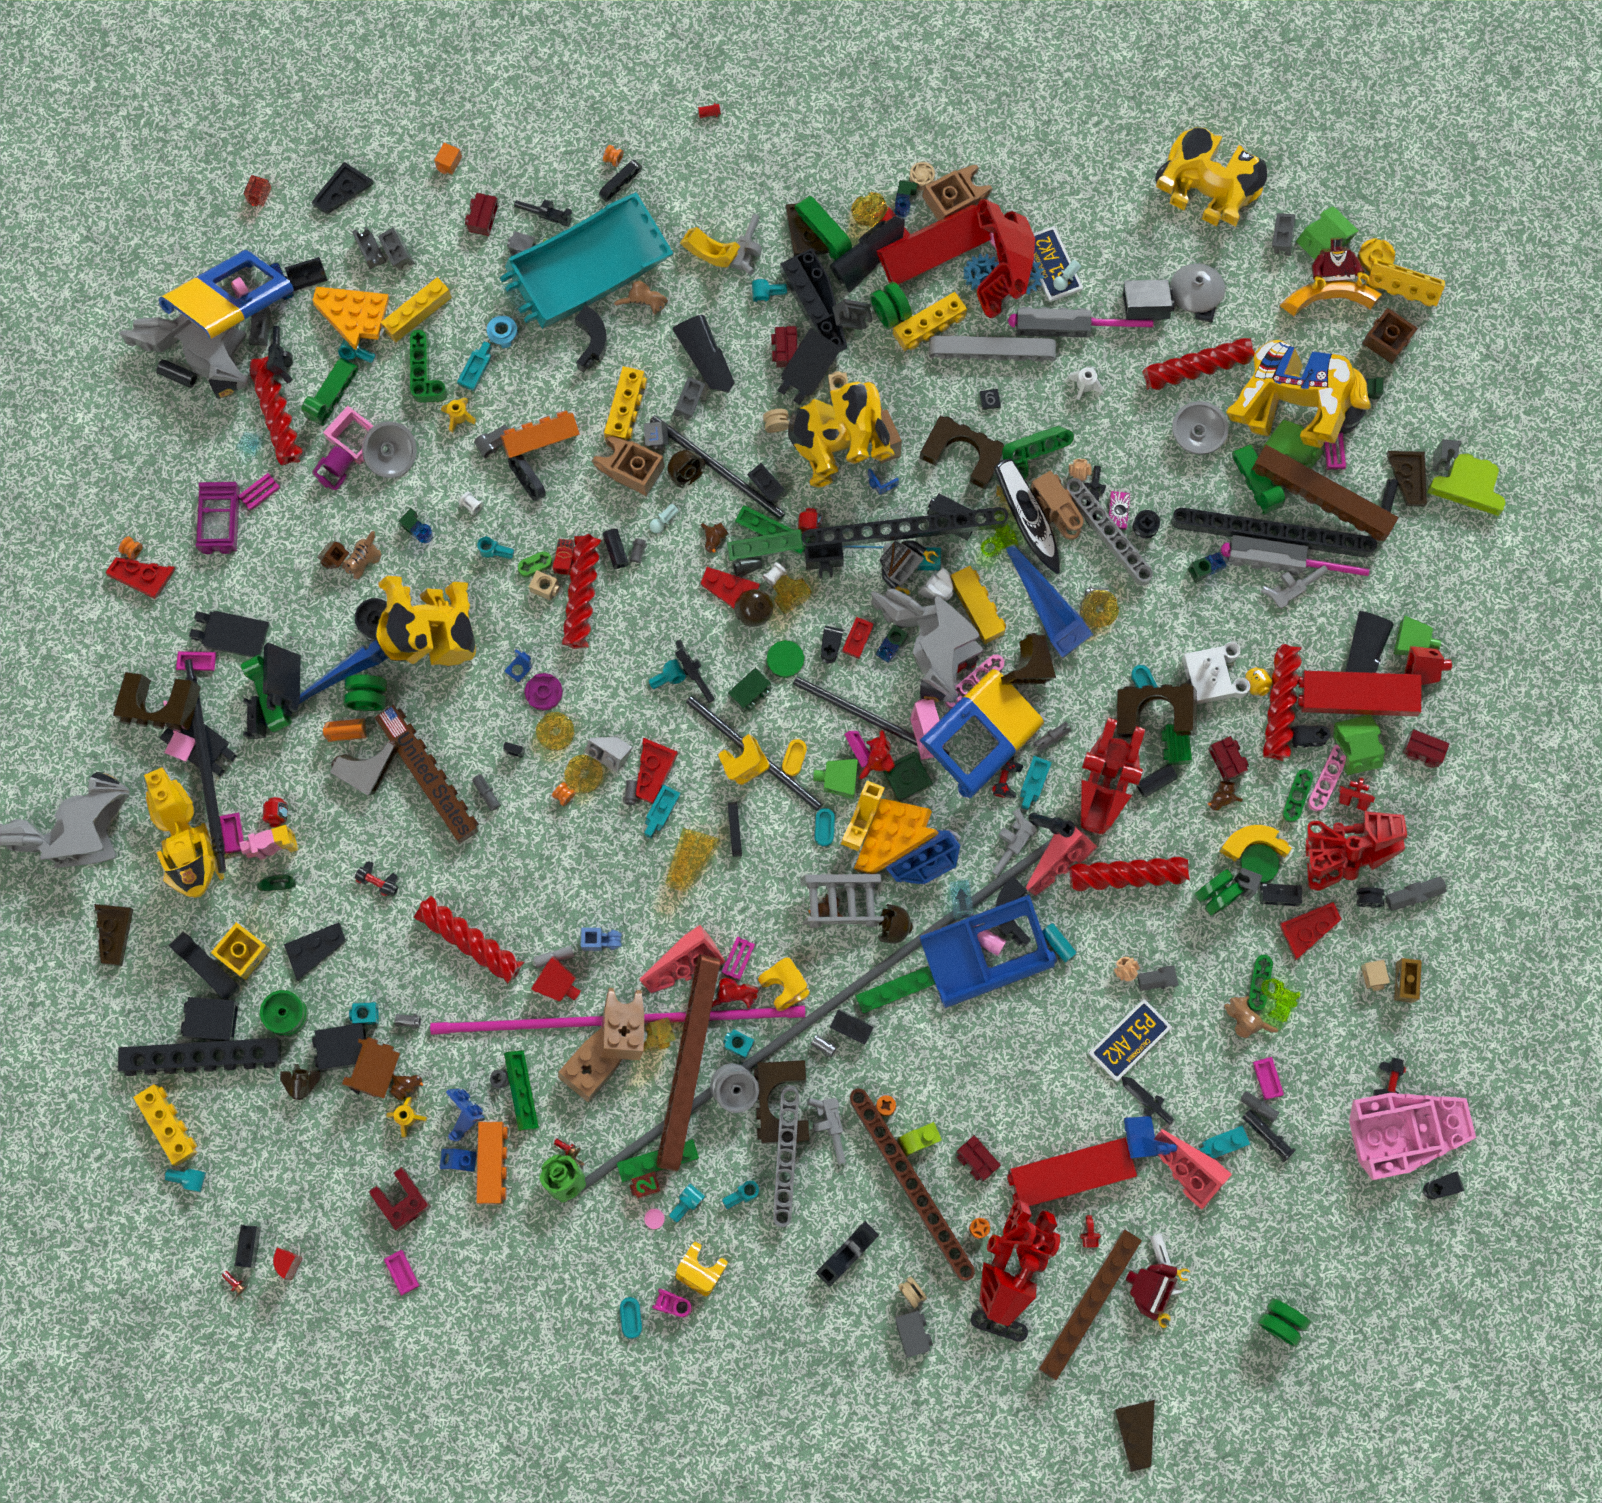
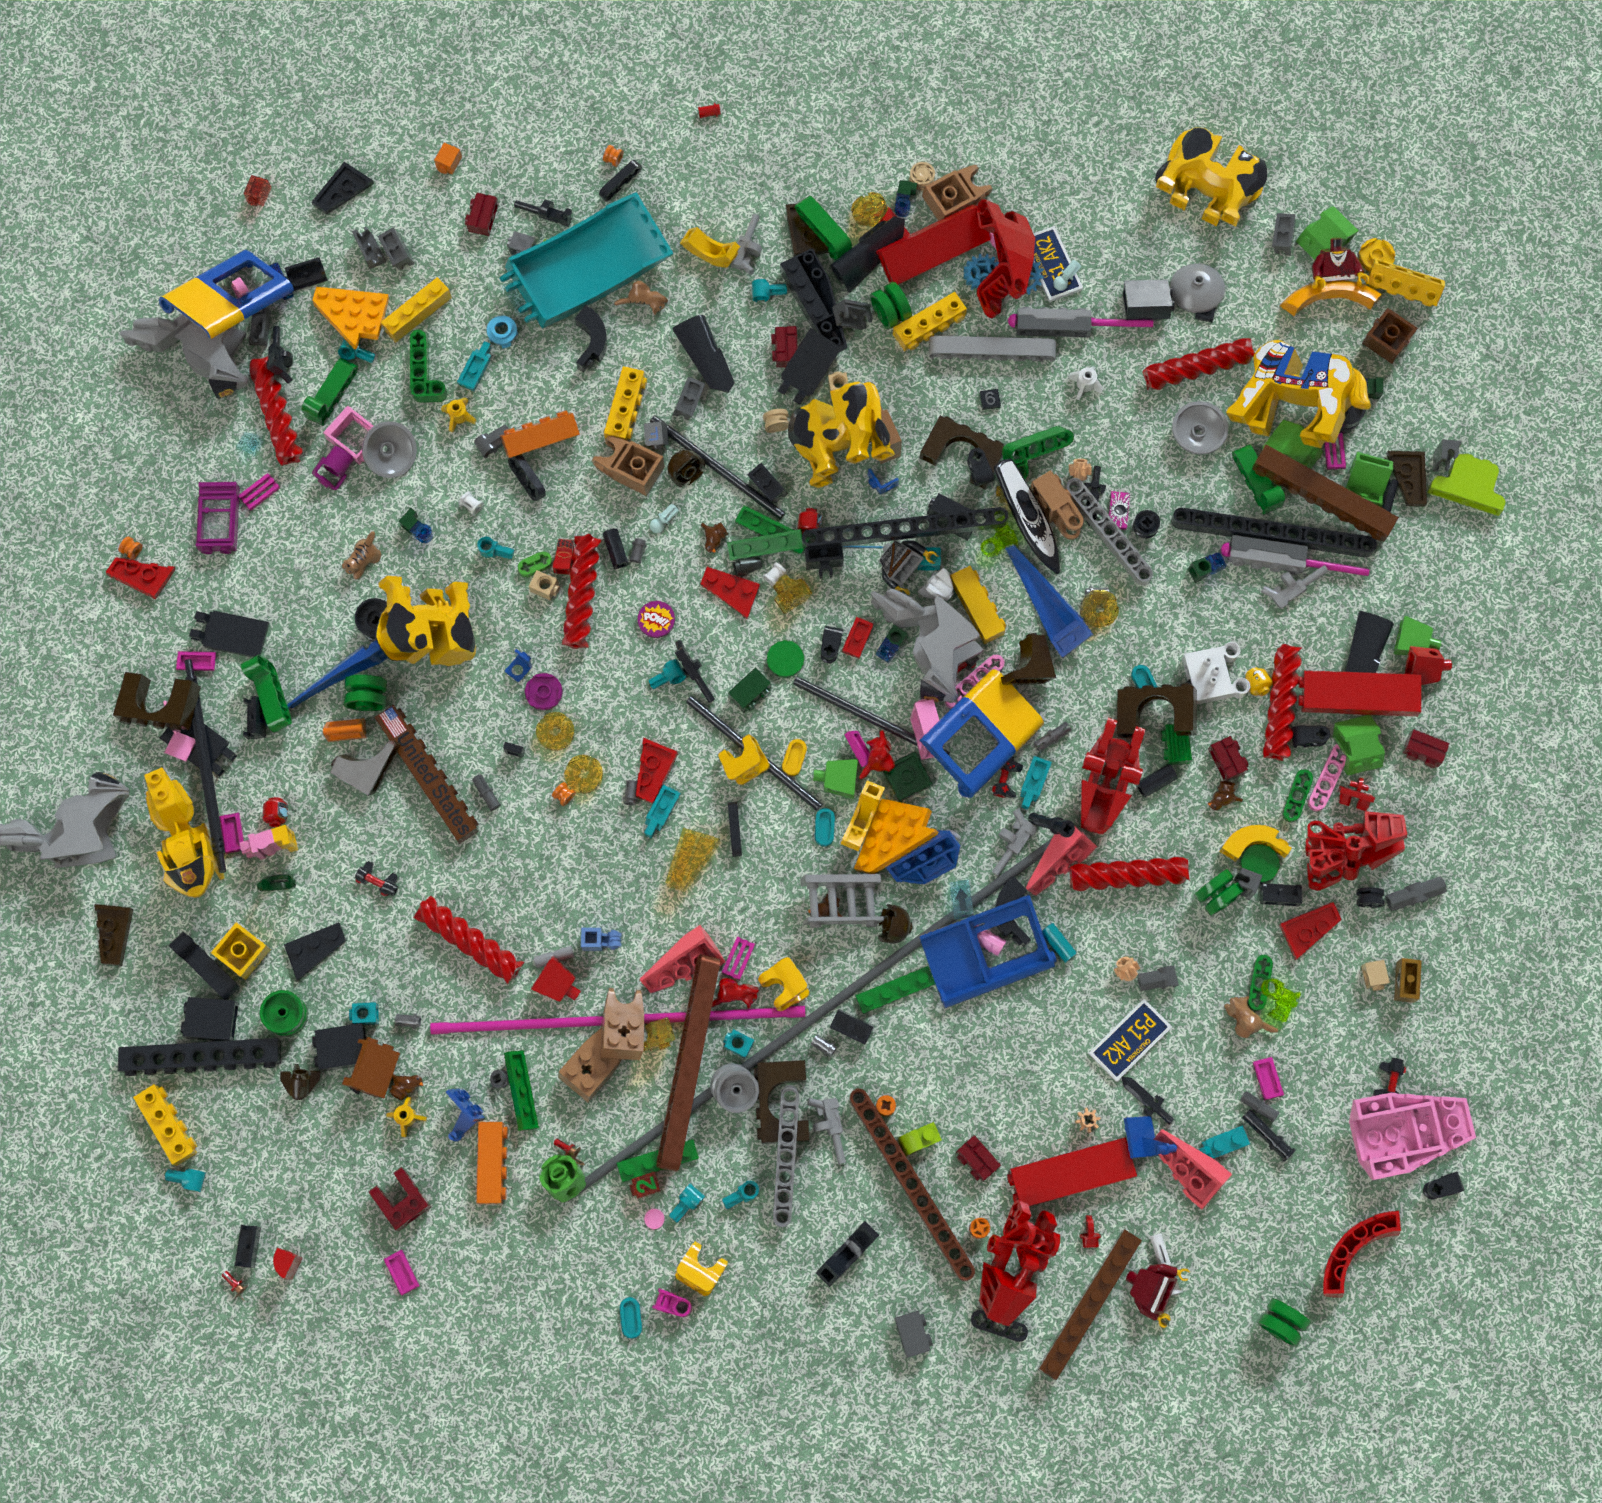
(176, 373): black axle -> none
(281, 678): black tile -> none
(333, 555): reddish brown brick -> none
(458, 1159): blue bracket -> none
(609, 751): light grey slope -> none
(656, 619): none -> tile
(753, 607): dark brown cylinder -> none
(910, 1294): tan wheel -> none
(980, 470): none -> black piece
(1082, 1120): none -> light nougat gear
(1137, 1433): dark brown wing -> none
(1351, 1243): none -> red brick
(1369, 477): none -> bright green piece

